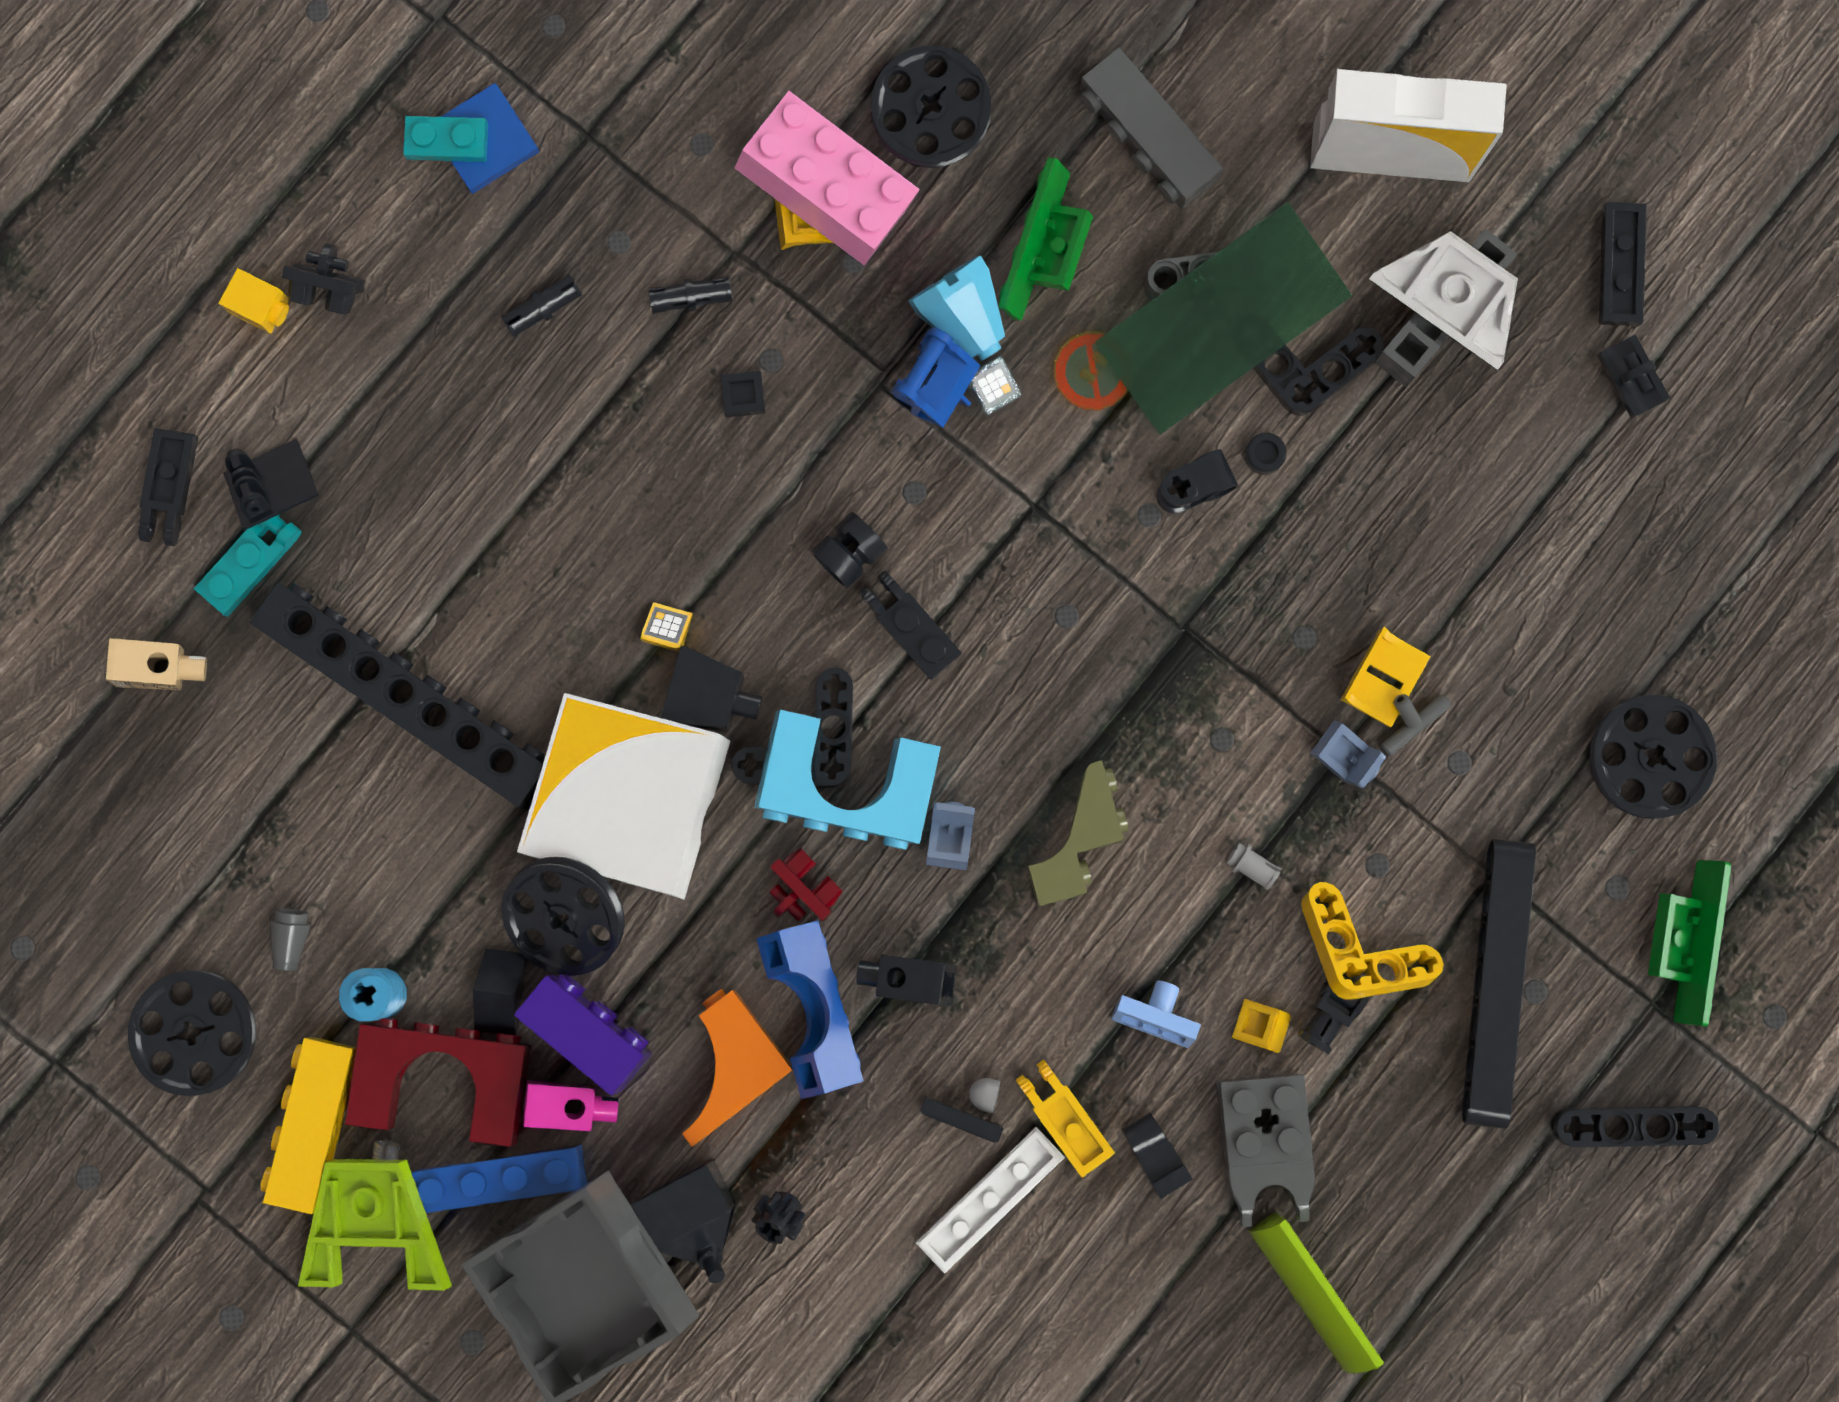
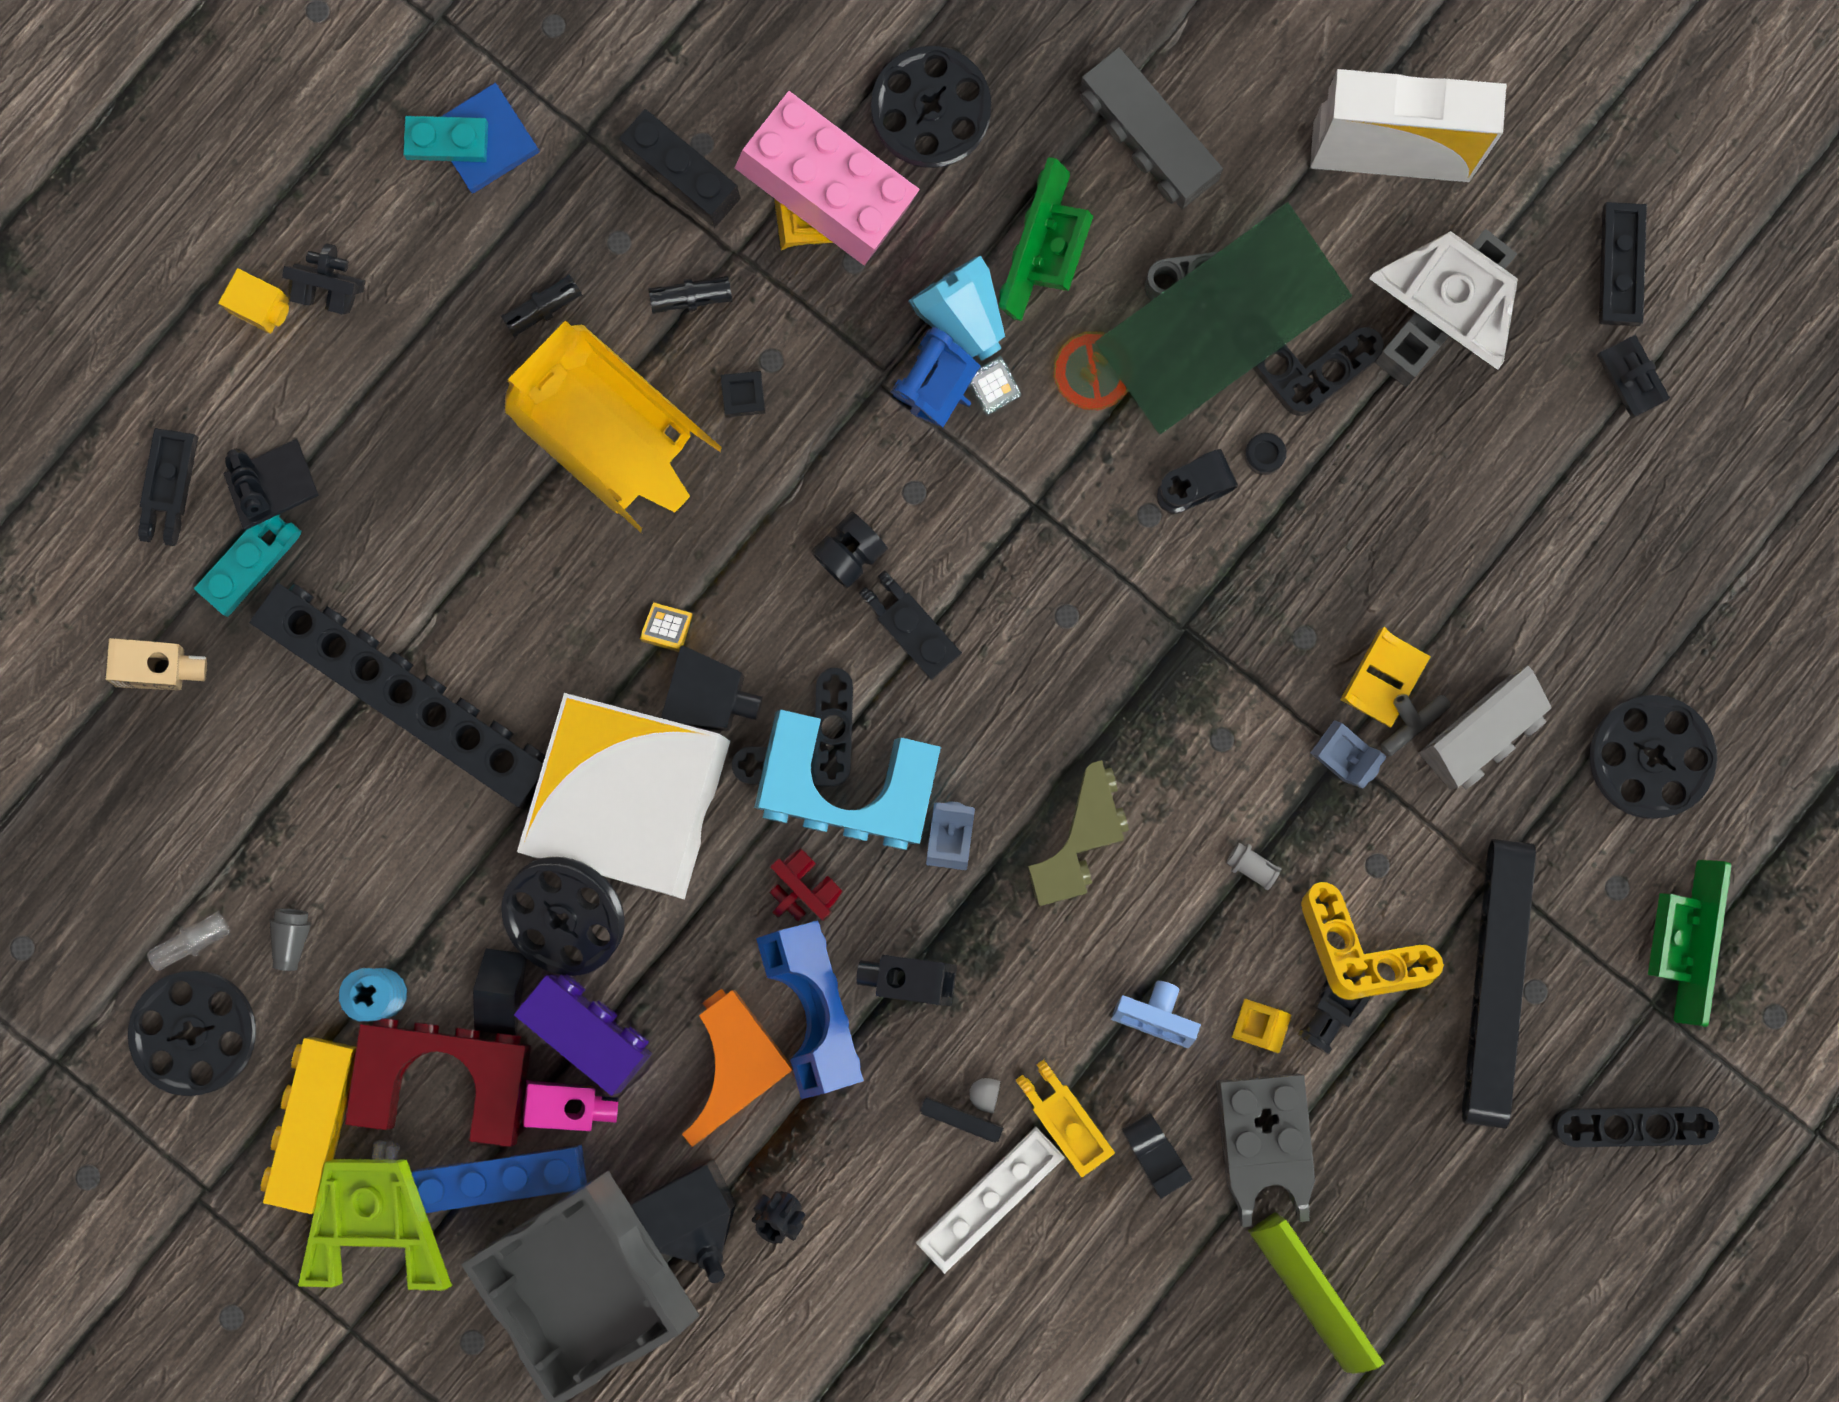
(189, 941): none -> clear axle
(601, 420): none -> yellow piece
(679, 168): none -> black brick
(1488, 730): none -> light grey slope

